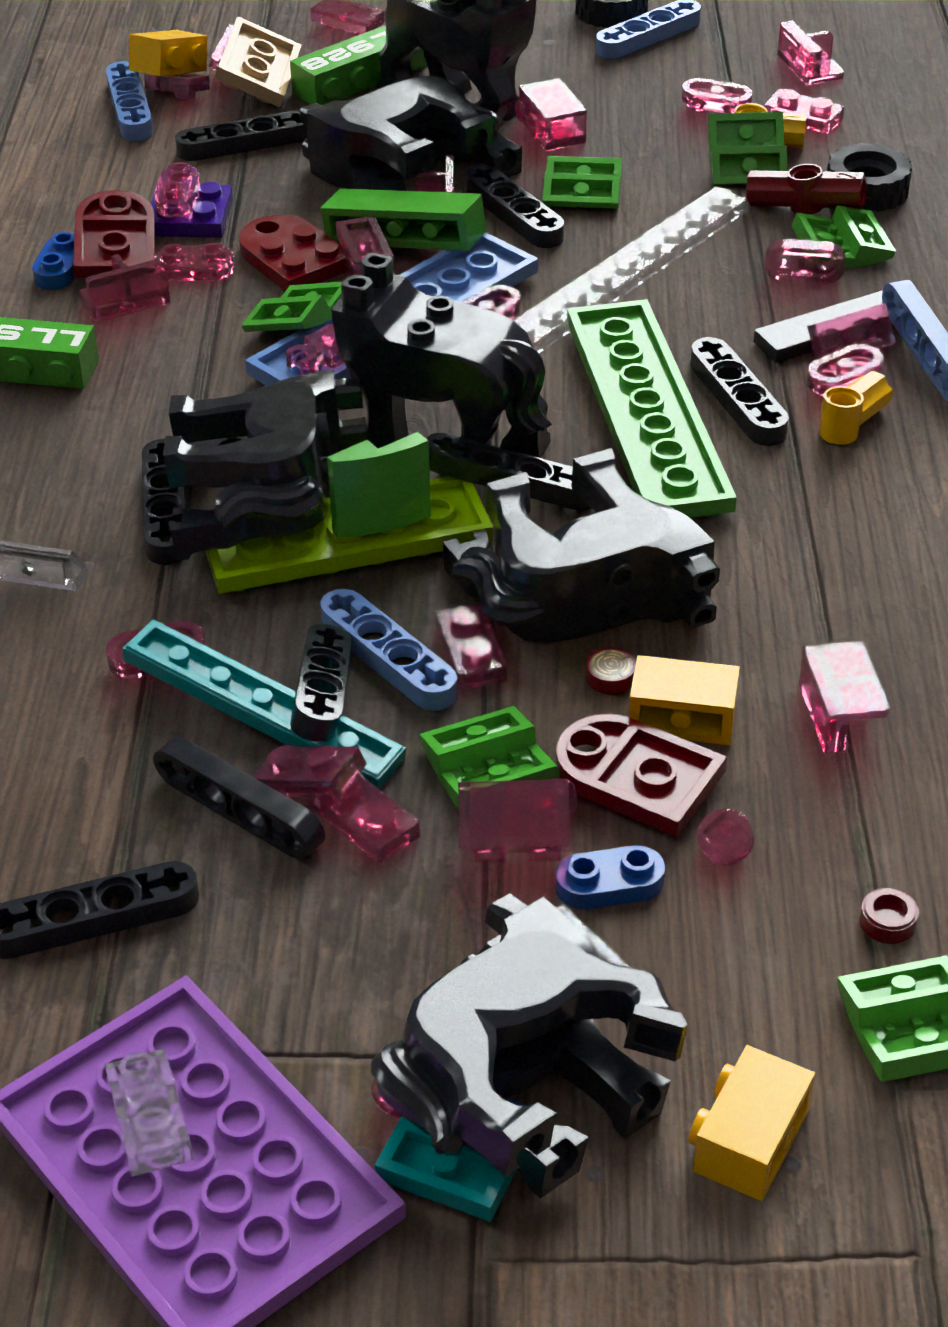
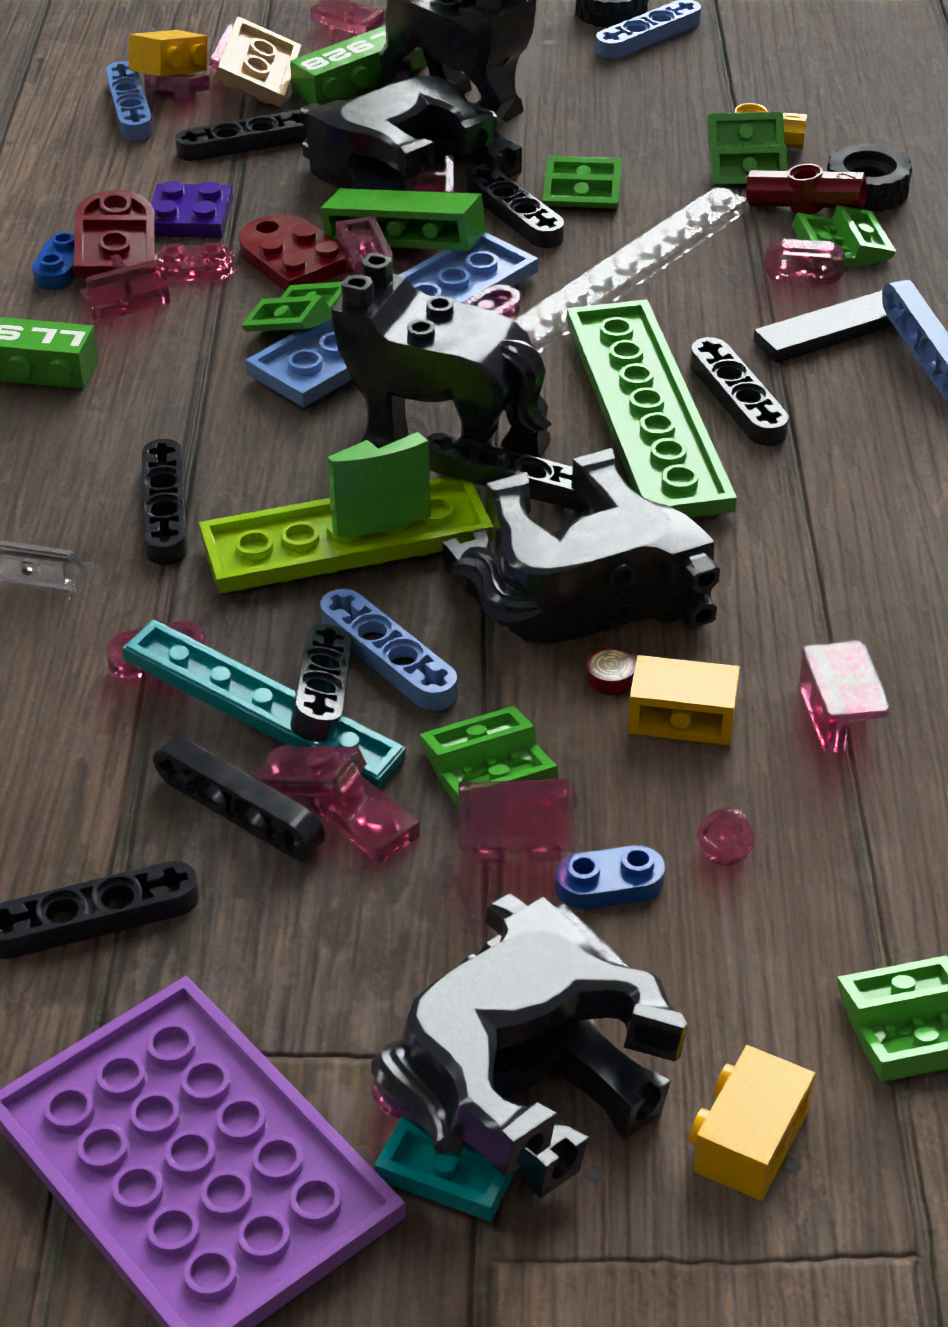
(148, 1112): clear slope -> none
(177, 190): clear pink plate -> none
(267, 454): black piece -> none
(318, 349): clear pink plate -> none
(471, 646): clear pink plate -> none
(551, 114): clear pink brick -> none
(638, 770): plate -> none
(714, 95): clear pink plate -> none
(808, 54): clear pink panel -> none
(820, 112): clear pink plate -> none
(843, 367): clear pink plate -> none
(851, 406): yellow piece -> none
(863, 326): clear pink plate -> none
(889, 915): dark red tile -> none

